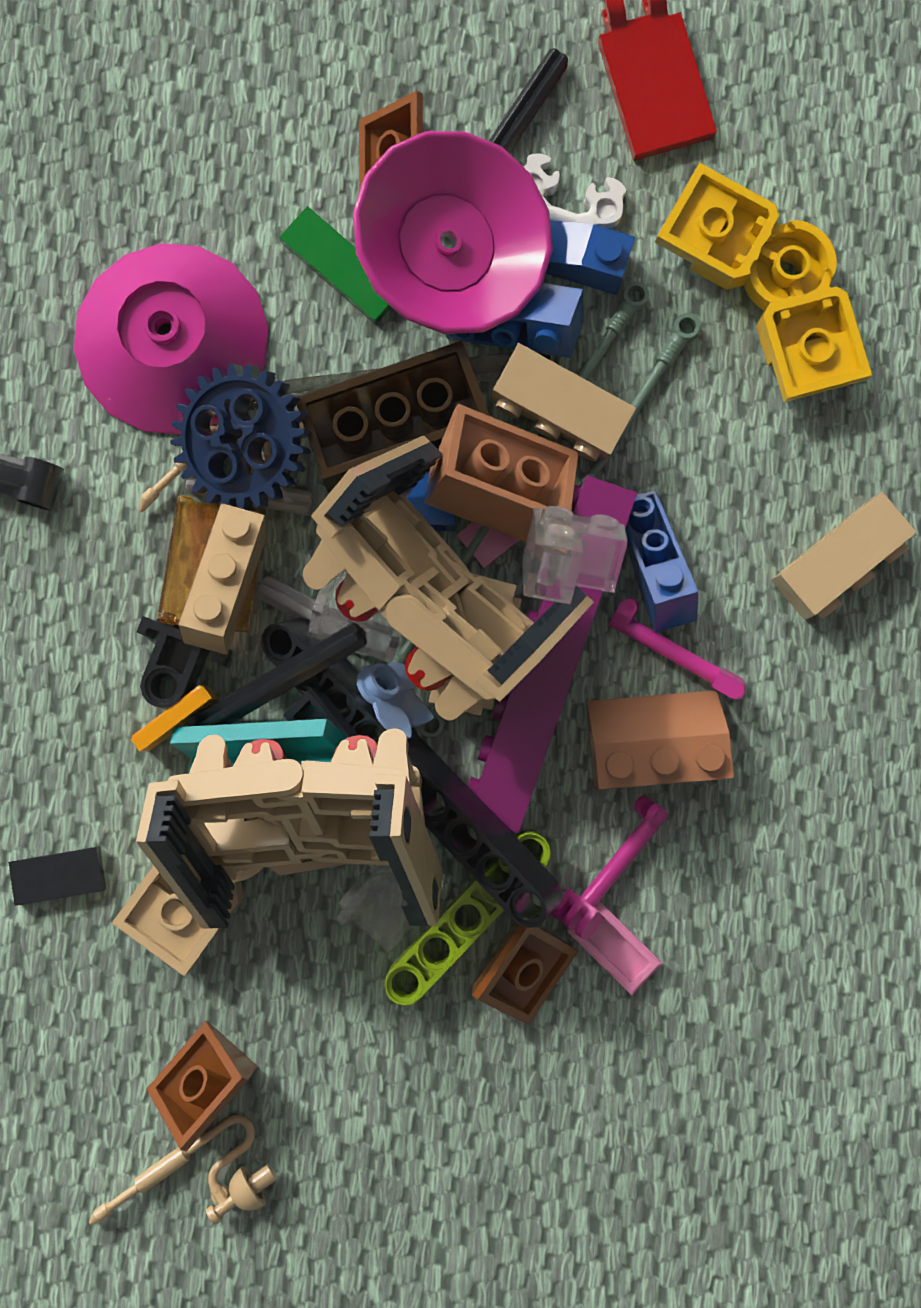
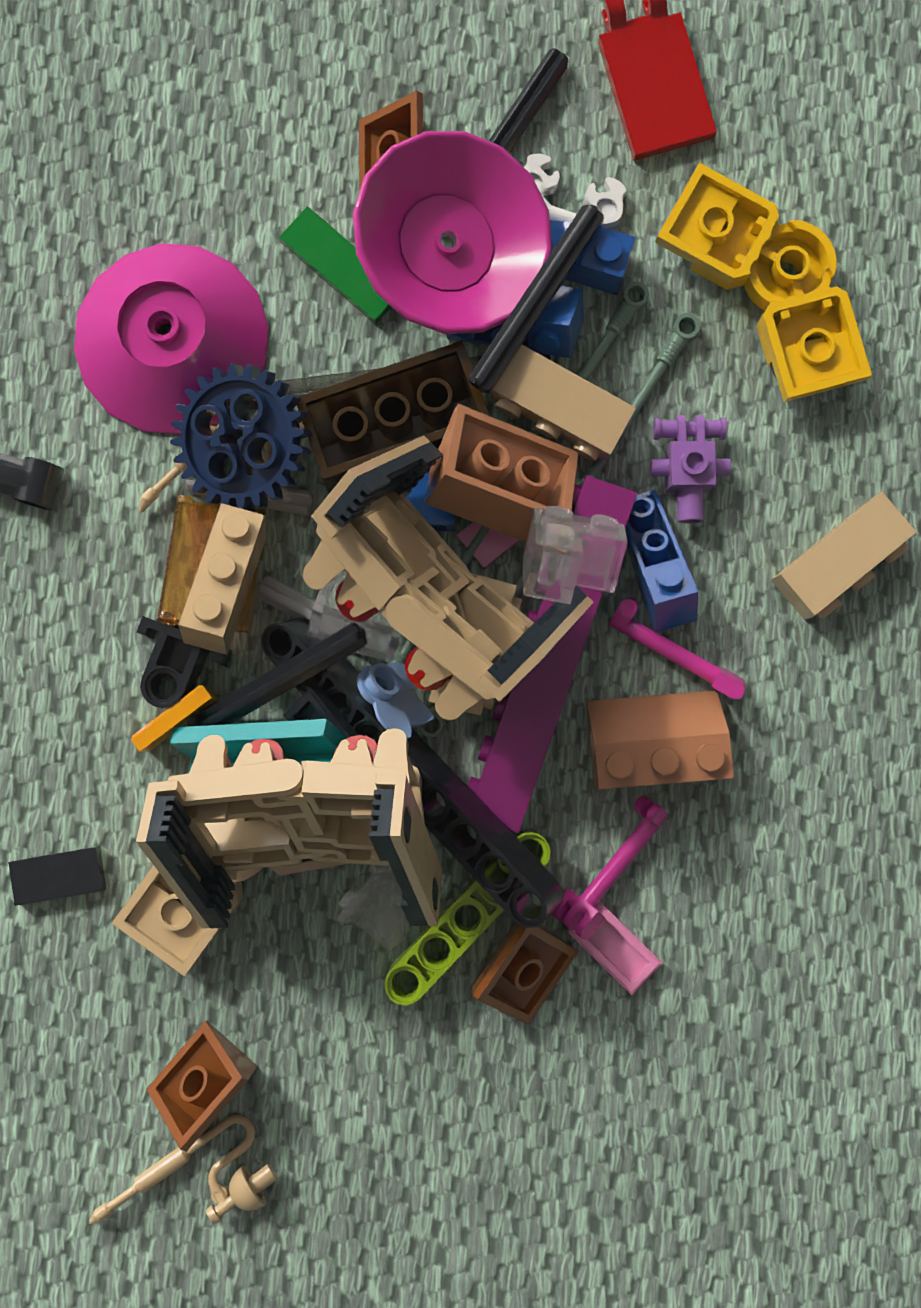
(536, 298): none -> black axle
(690, 465): none -> medium lavender piece

